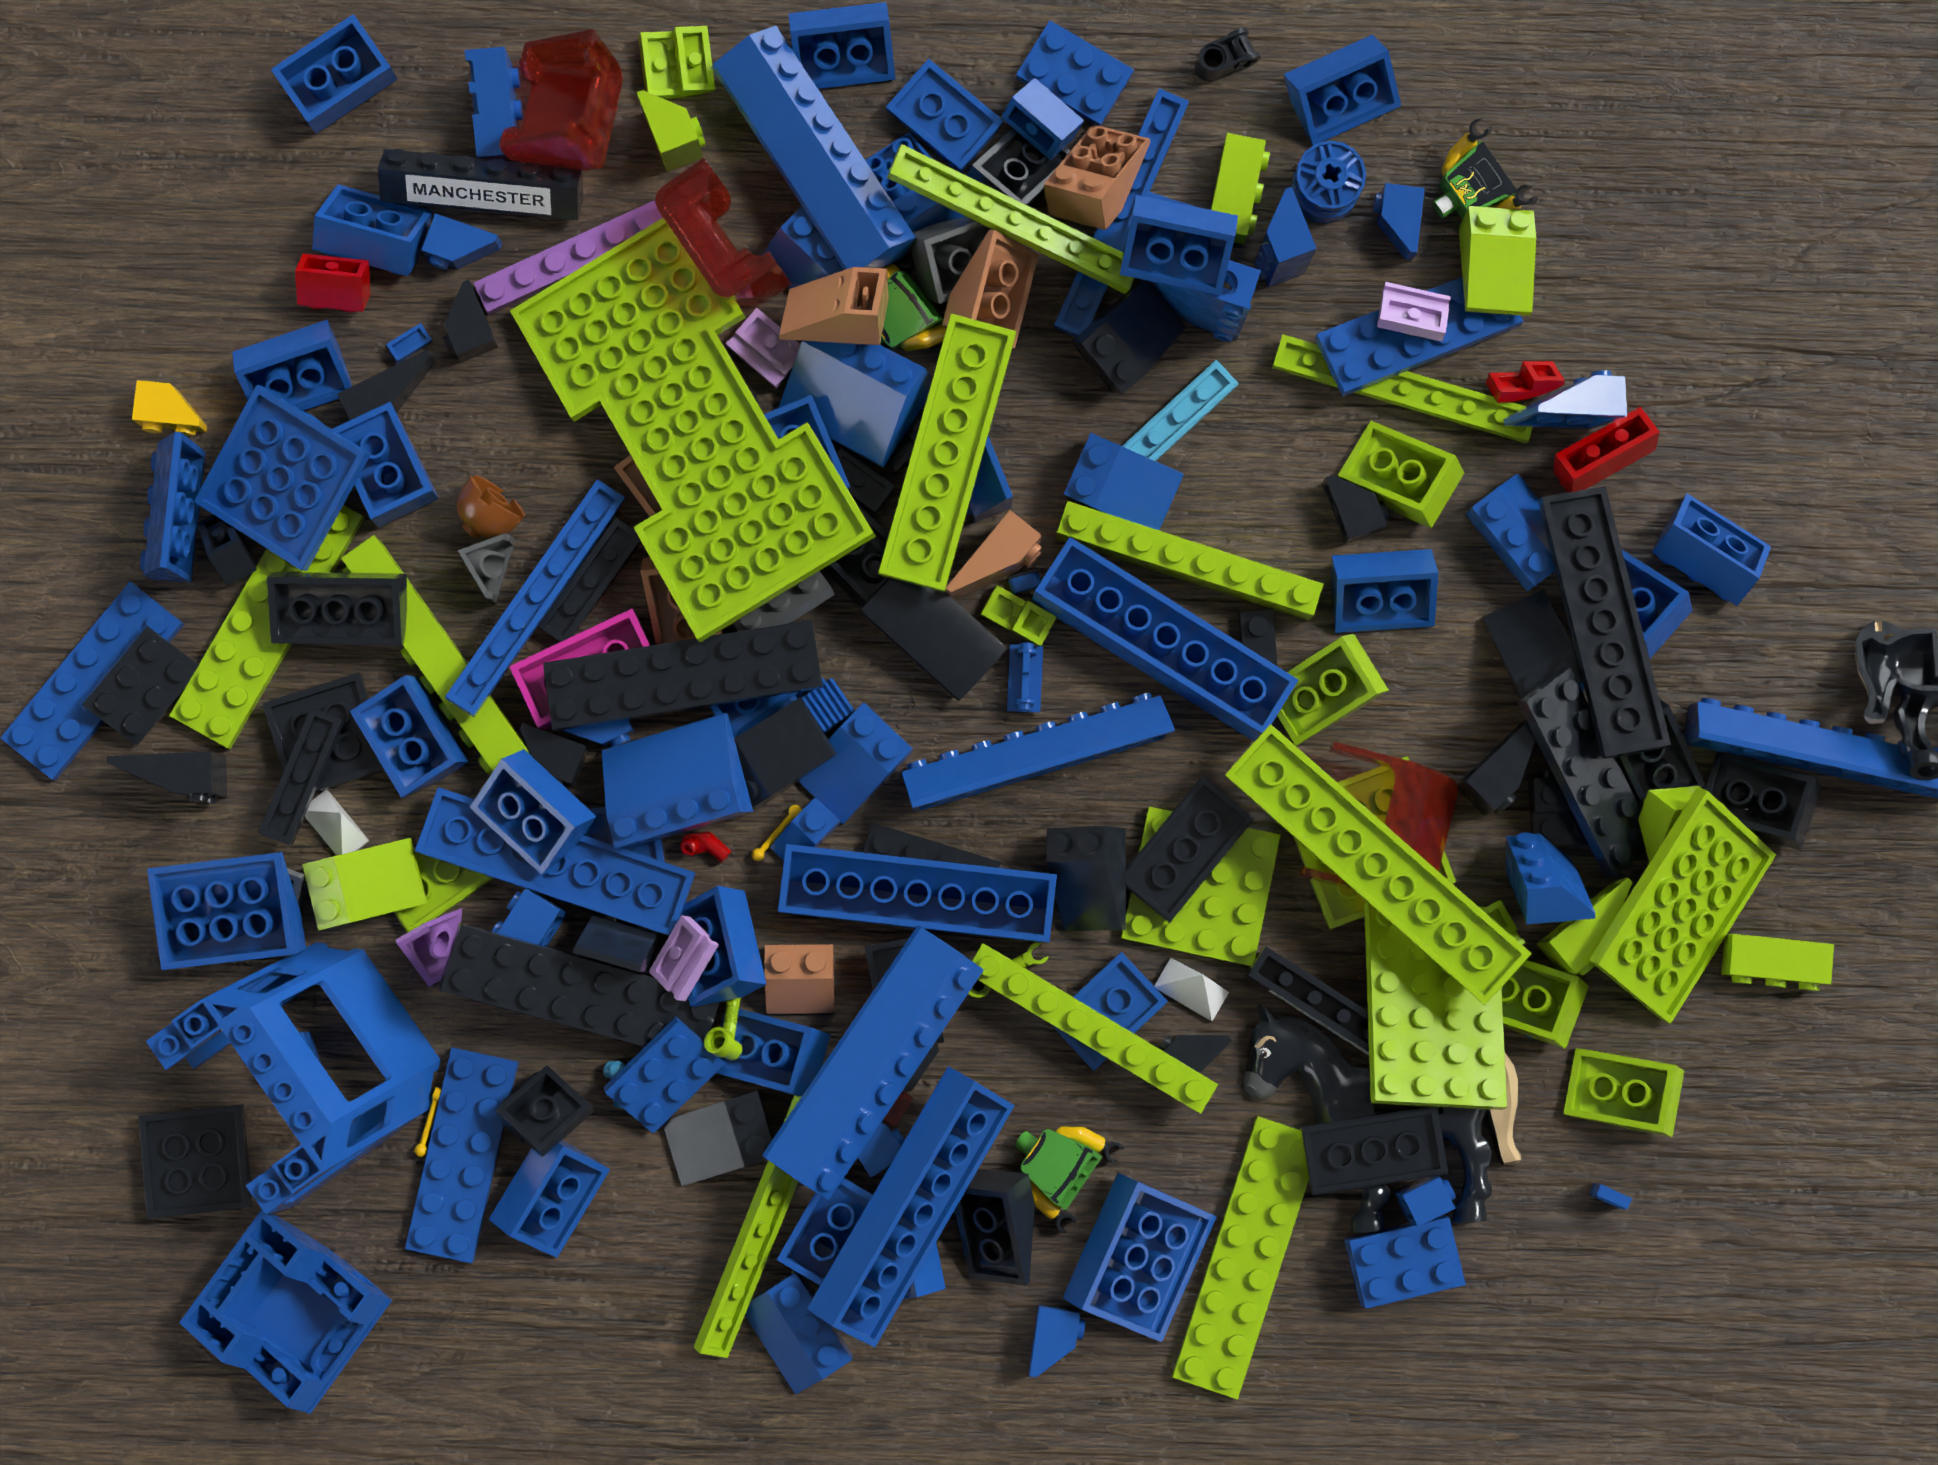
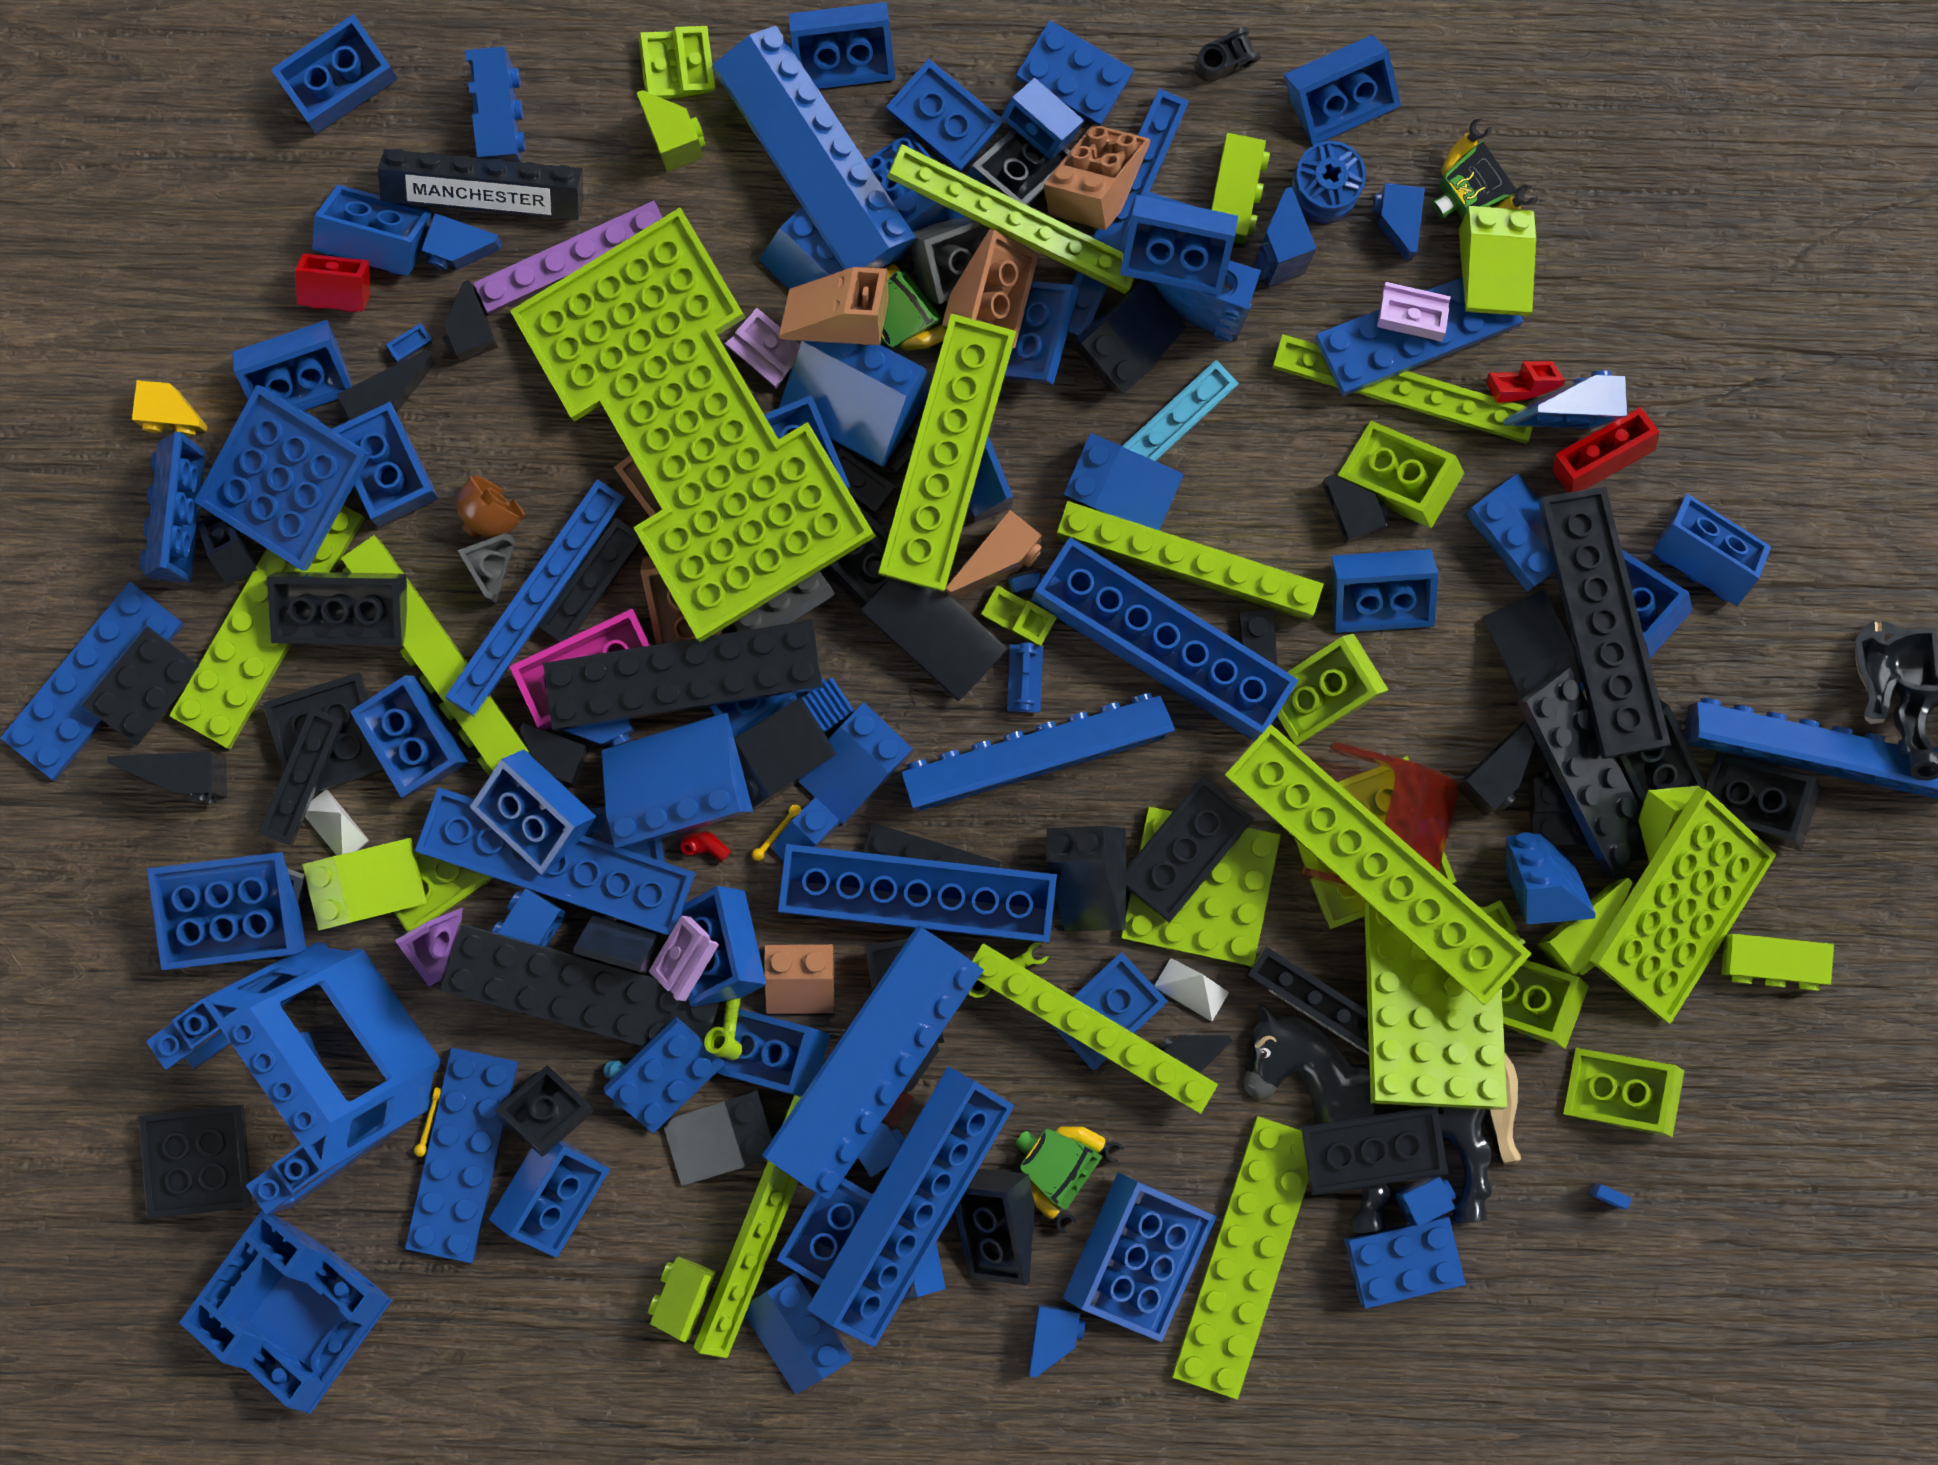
(569, 102): clear red windscreen -> none
(681, 1298): none -> lime slope
(691, 209): clear red windscreen -> none
(1042, 333): none -> blue plate

